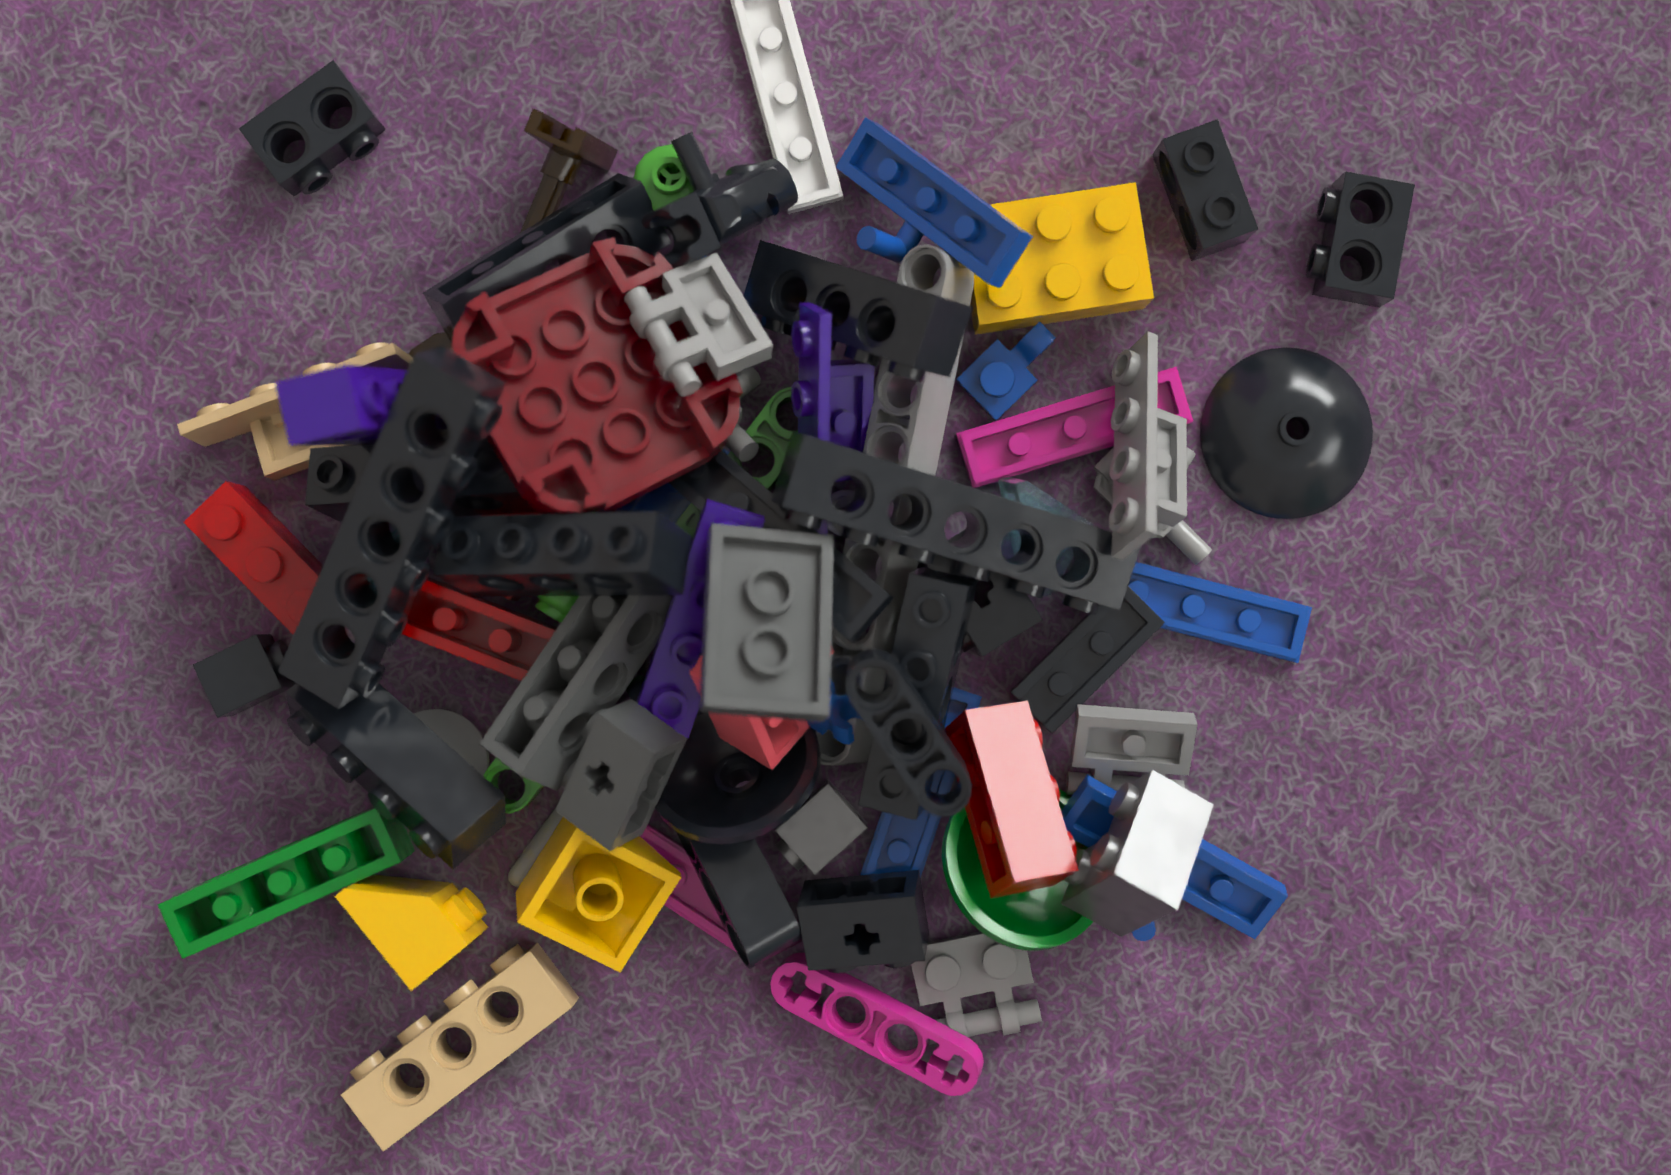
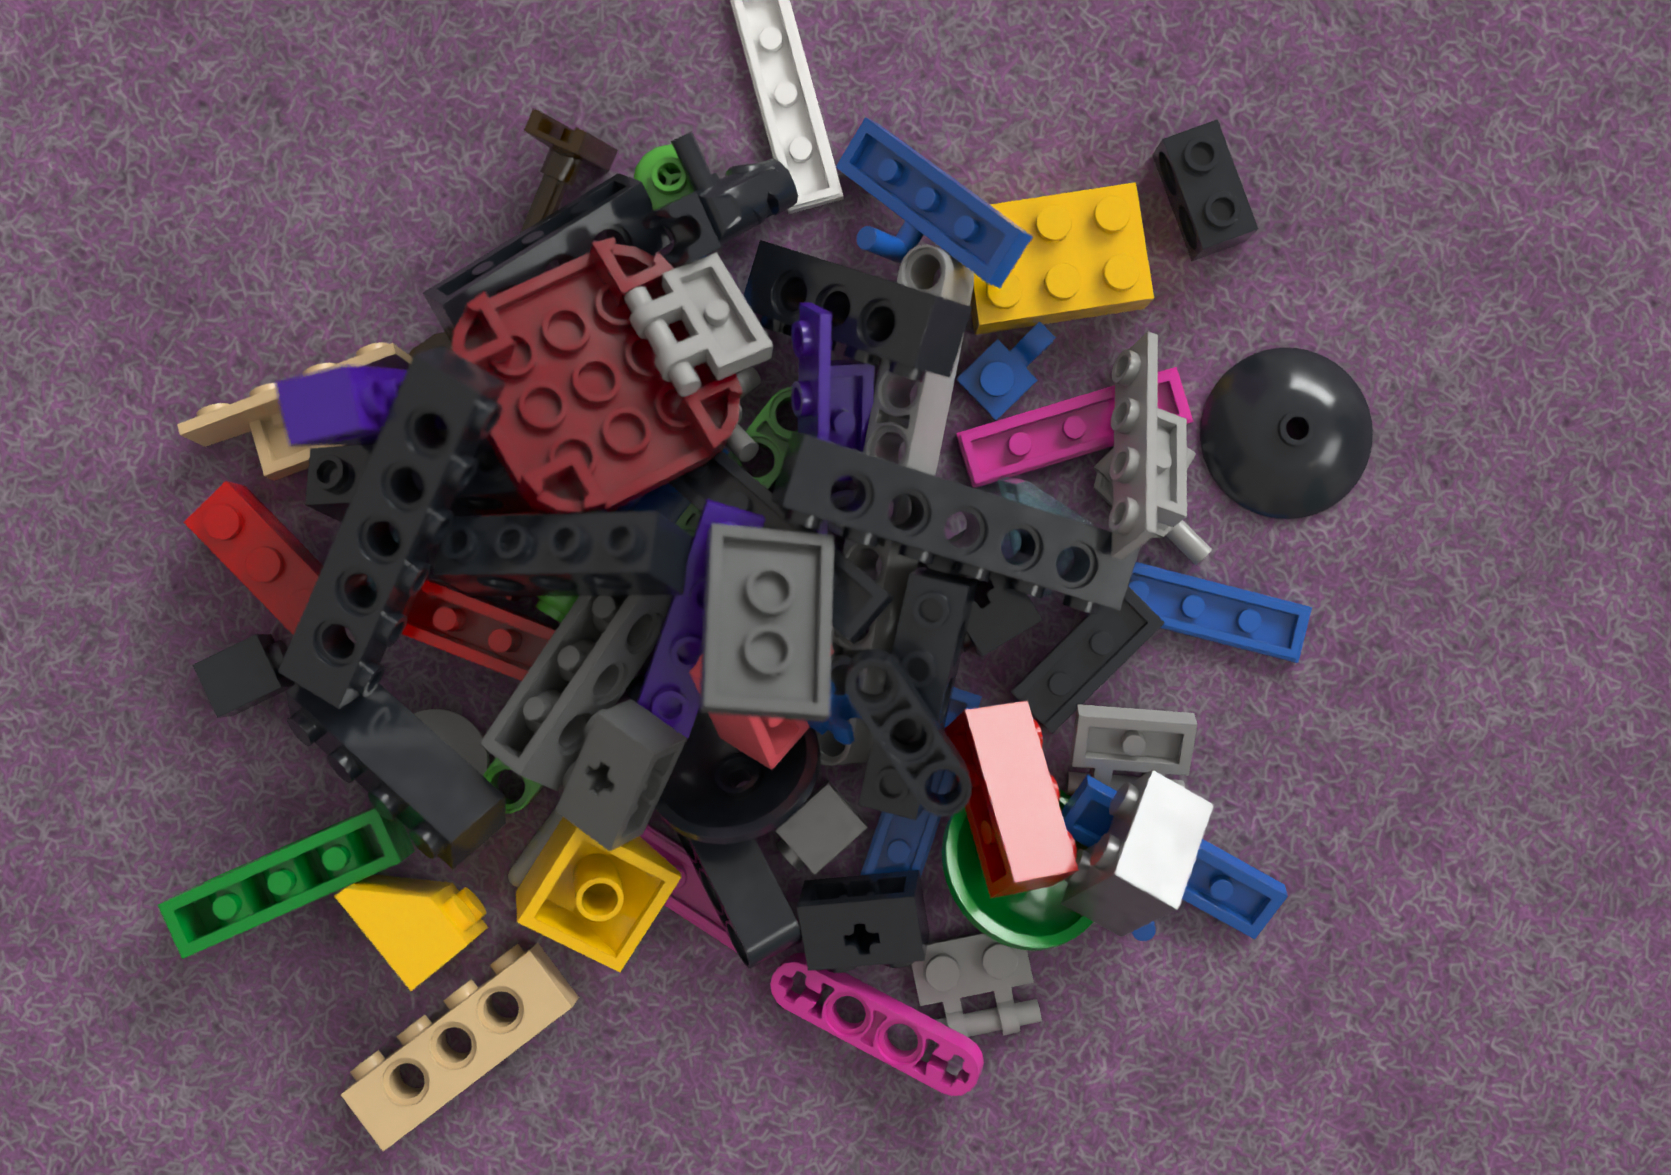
(306, 116): black brick -> none
(1373, 245): black brick -> none

